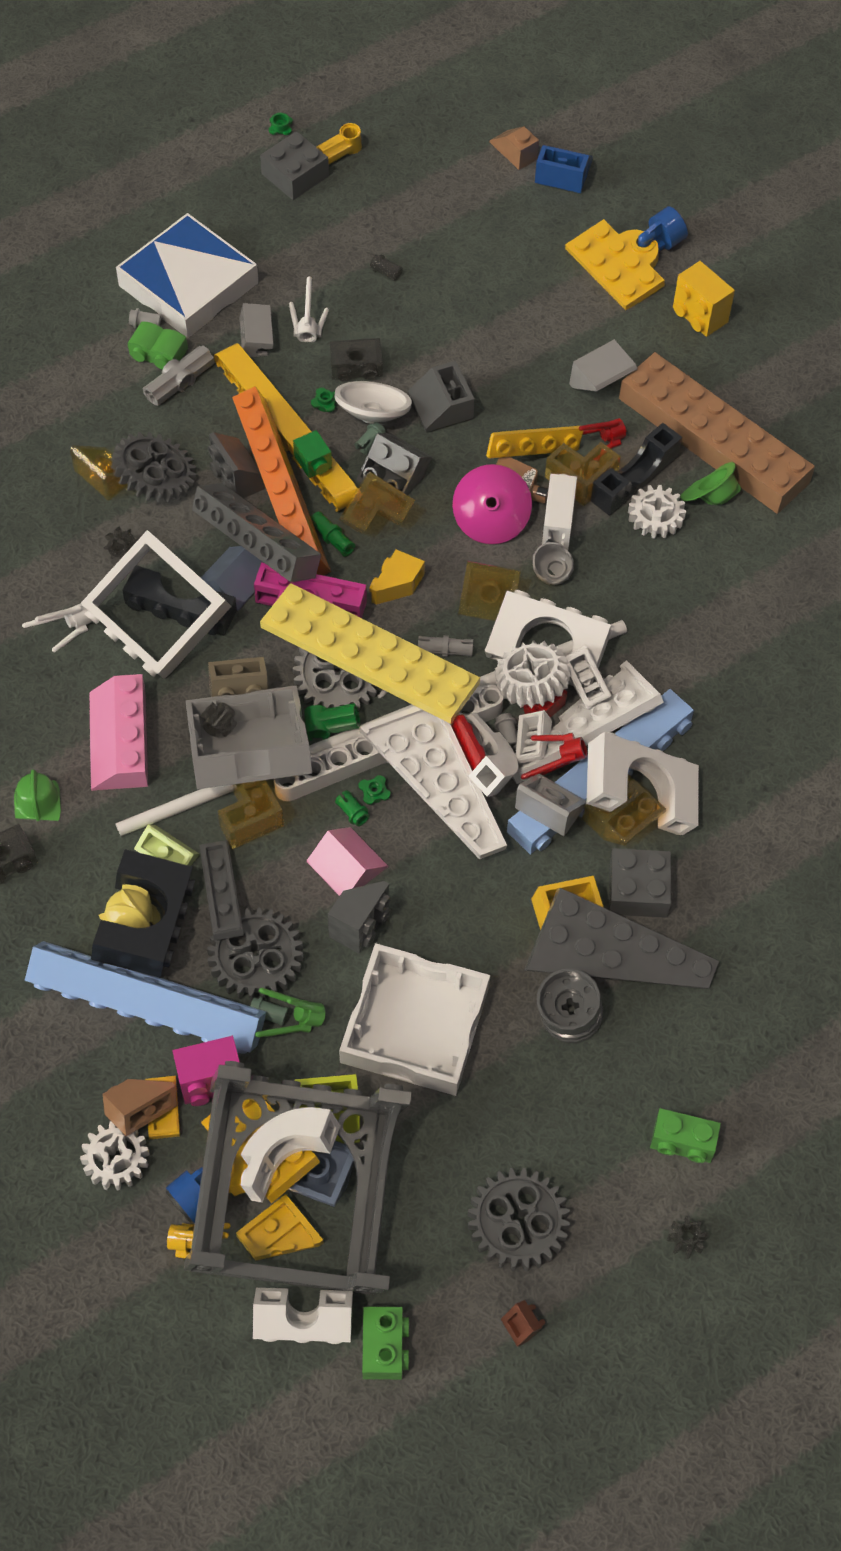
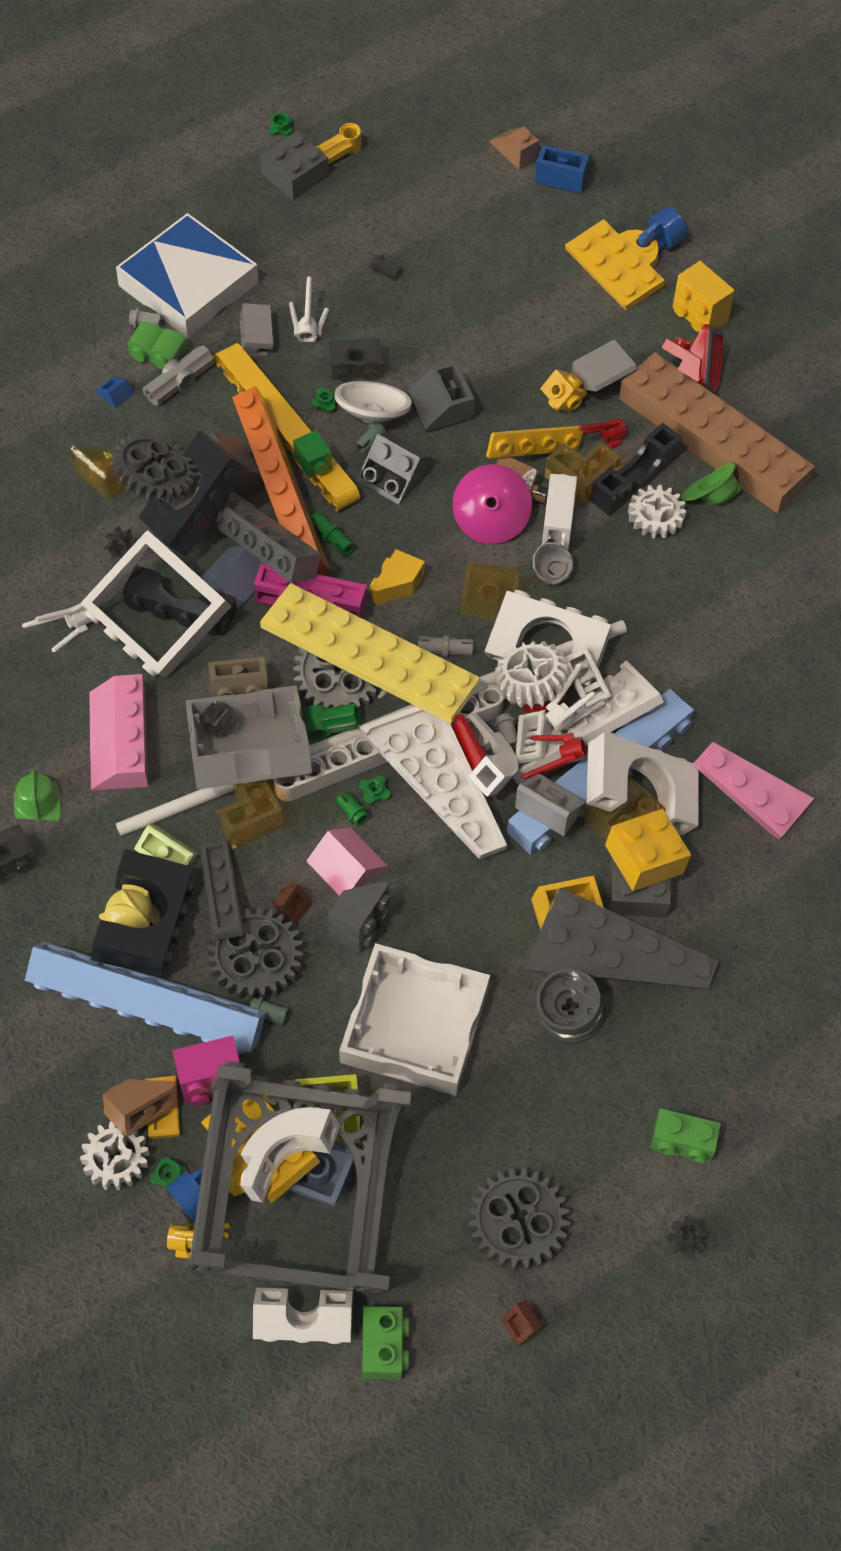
(115, 391): none -> blue slope
(166, 1166): none -> green plate
(219, 477): none -> black arch
(278, 1231): yellow wing -> none
(292, 902): none -> copper tile
(305, 1012): bright green plant -> none
(375, 497): clear yellow brick -> none
(562, 716): none -> white plant
(563, 391): none -> yellow brick
(647, 849): none -> yellow brick
(700, 358): none -> red piece
(757, 792): none -> bright pink wing

